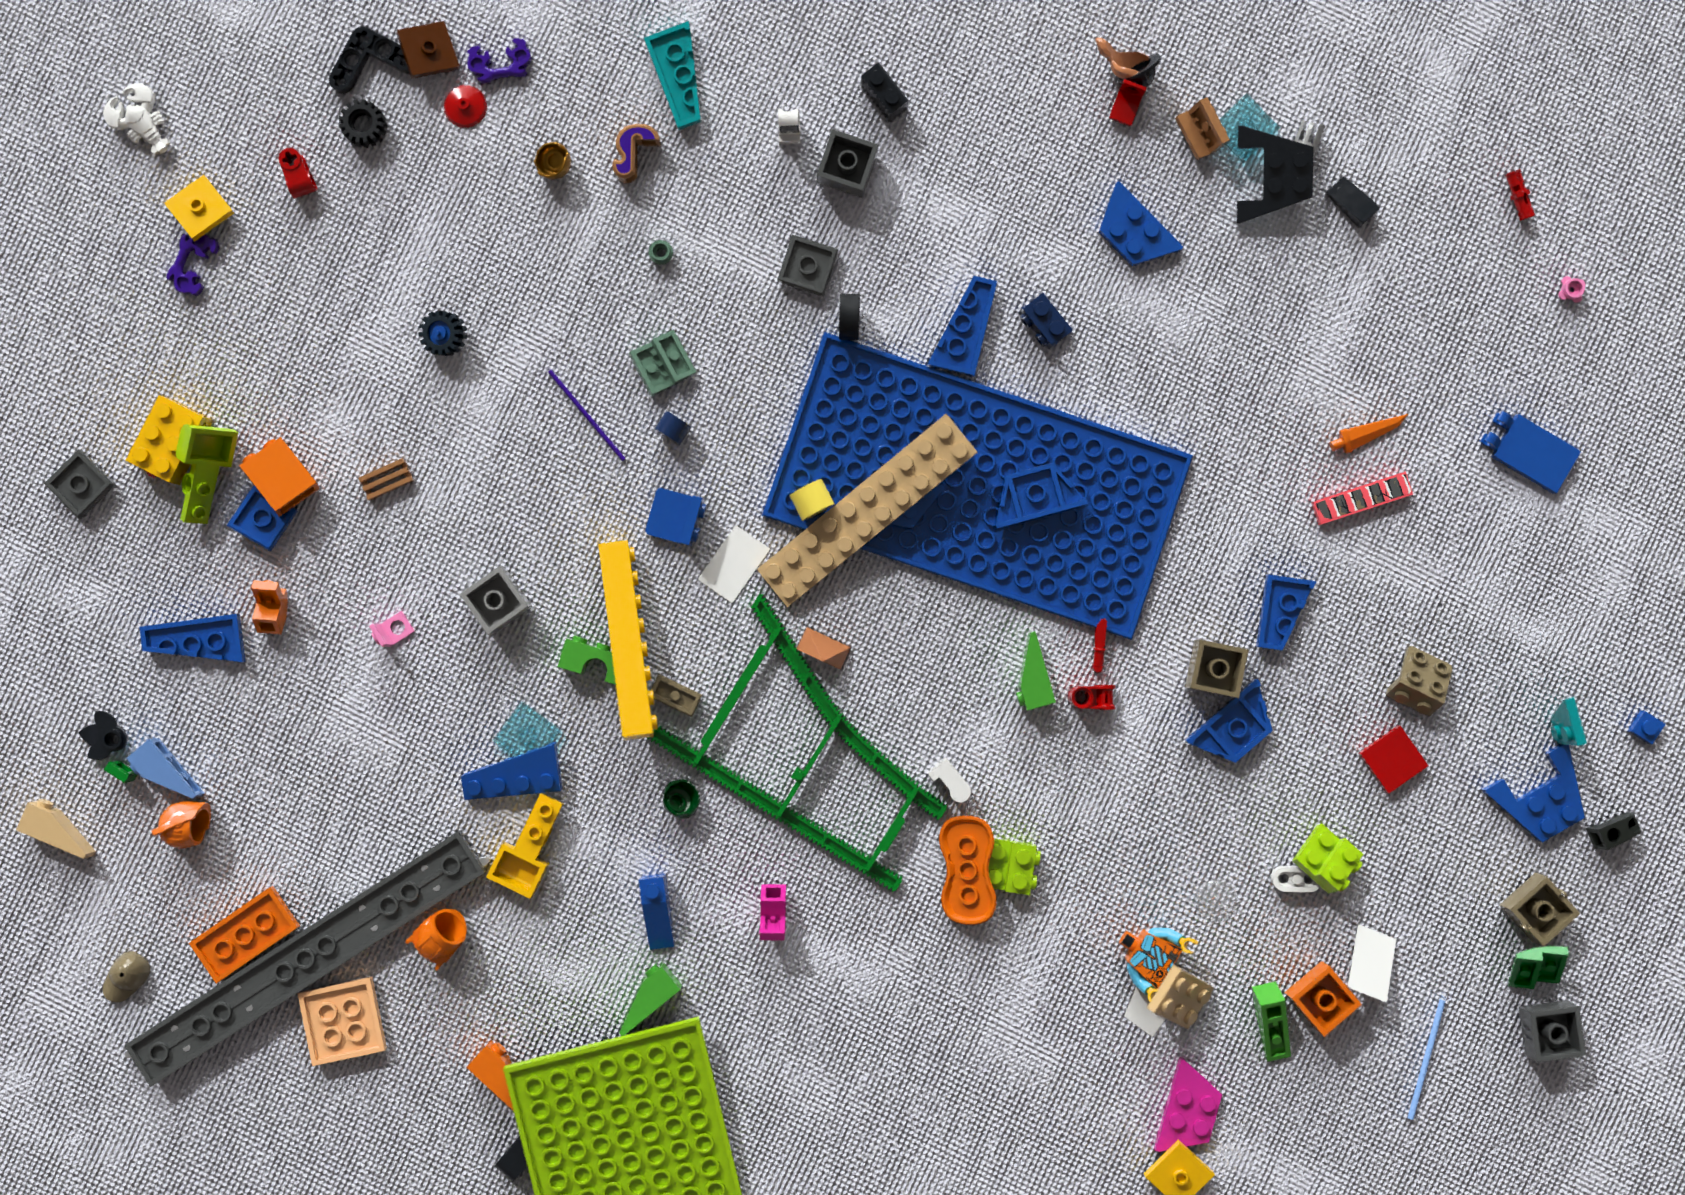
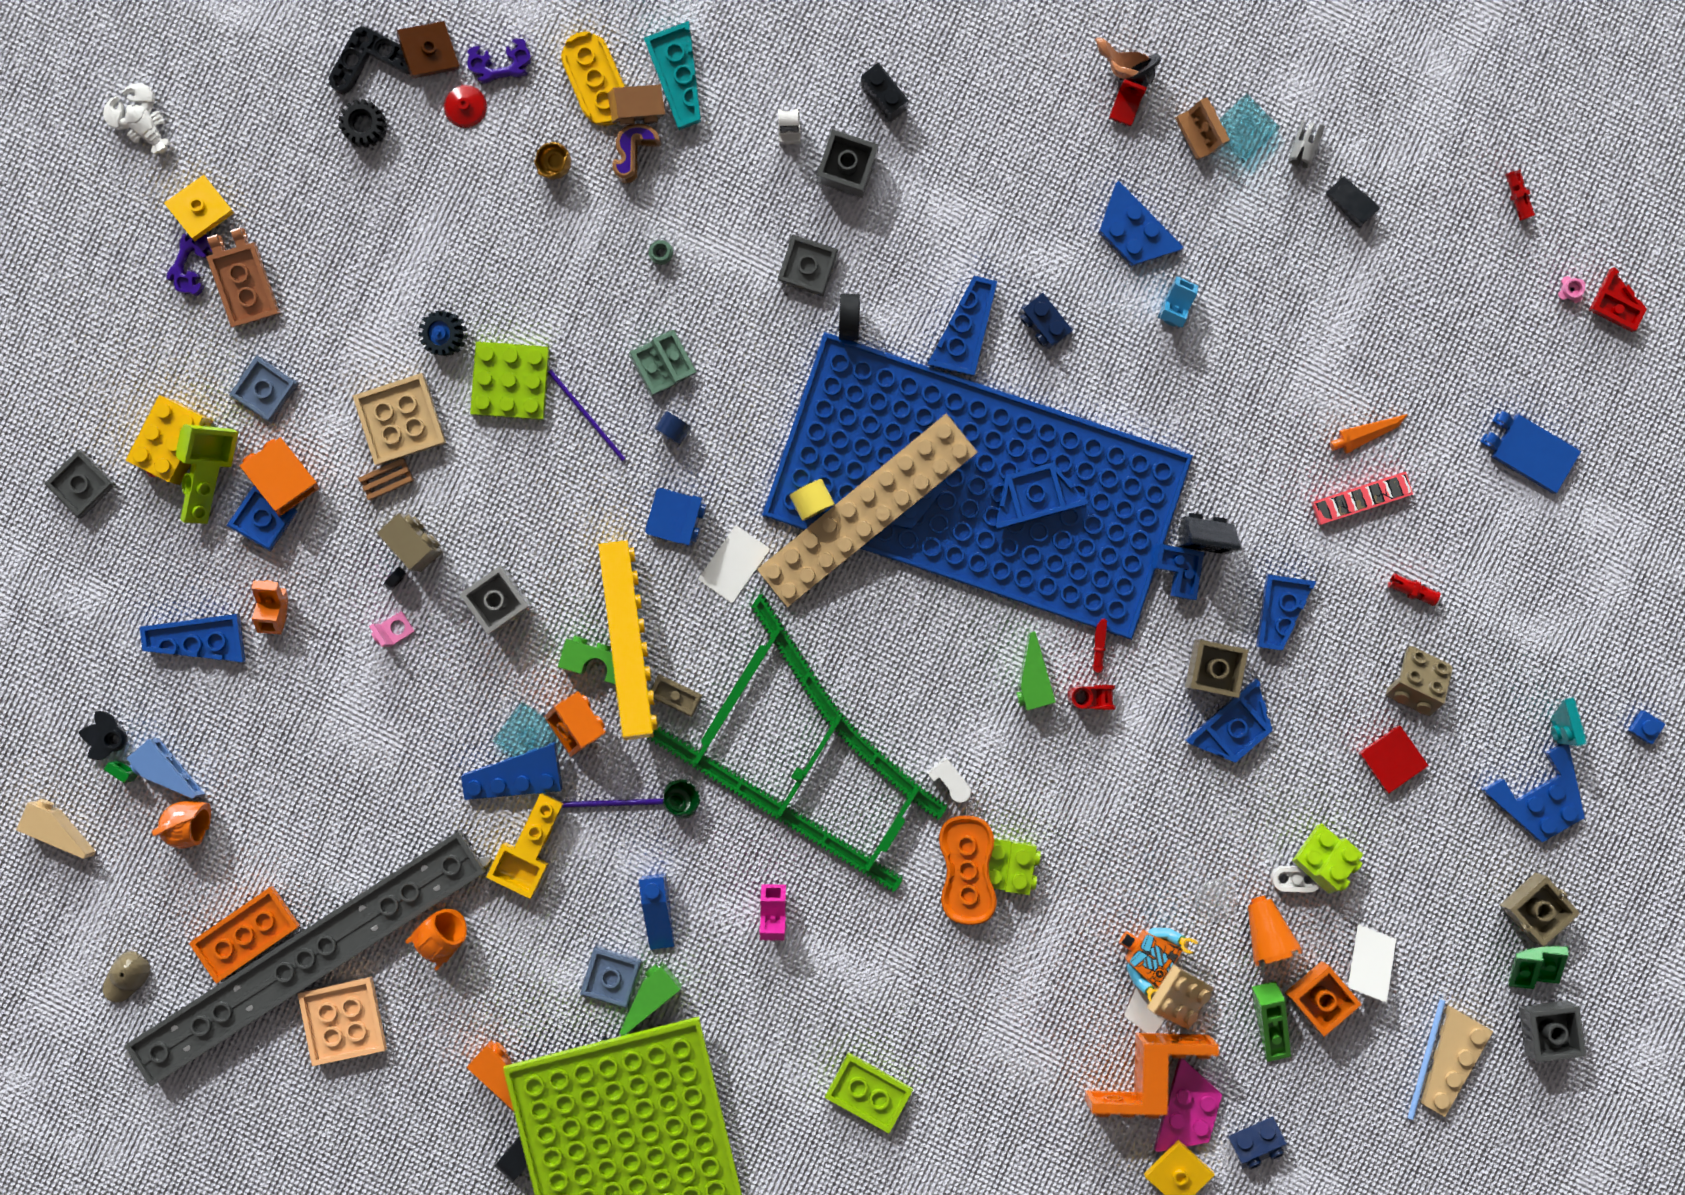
(241, 279): none -> nougat tile
(263, 389): none -> sand blue tile
(298, 176): red piece -> none
(395, 578): none -> black tile
(399, 419): none -> tan plate
(409, 541): none -> dark tan brick
(510, 380): none -> lime plate
(575, 723): none -> orange brick
(591, 75): none -> yellow tile
(604, 803): none -> dark purple axle
(610, 977): none -> sand blue tile
(636, 104): none -> medium nougat brick
(823, 648): nougat slope -> none
(868, 1092): none -> lime plate
(1151, 1075): none -> orange bracket
(1178, 302): none -> dark azure brick
(1186, 568): none -> blue plate
(1208, 535): none -> black slope
(1258, 1143): none -> dark blue bracket
(1269, 932): none -> orange cone
(1285, 173): black wing -> none
(1414, 589): none -> red pin
(1454, 1058): none -> tan wing
(1614, 831): pearl dark grey leg -> none
(1618, 303): none -> red wing

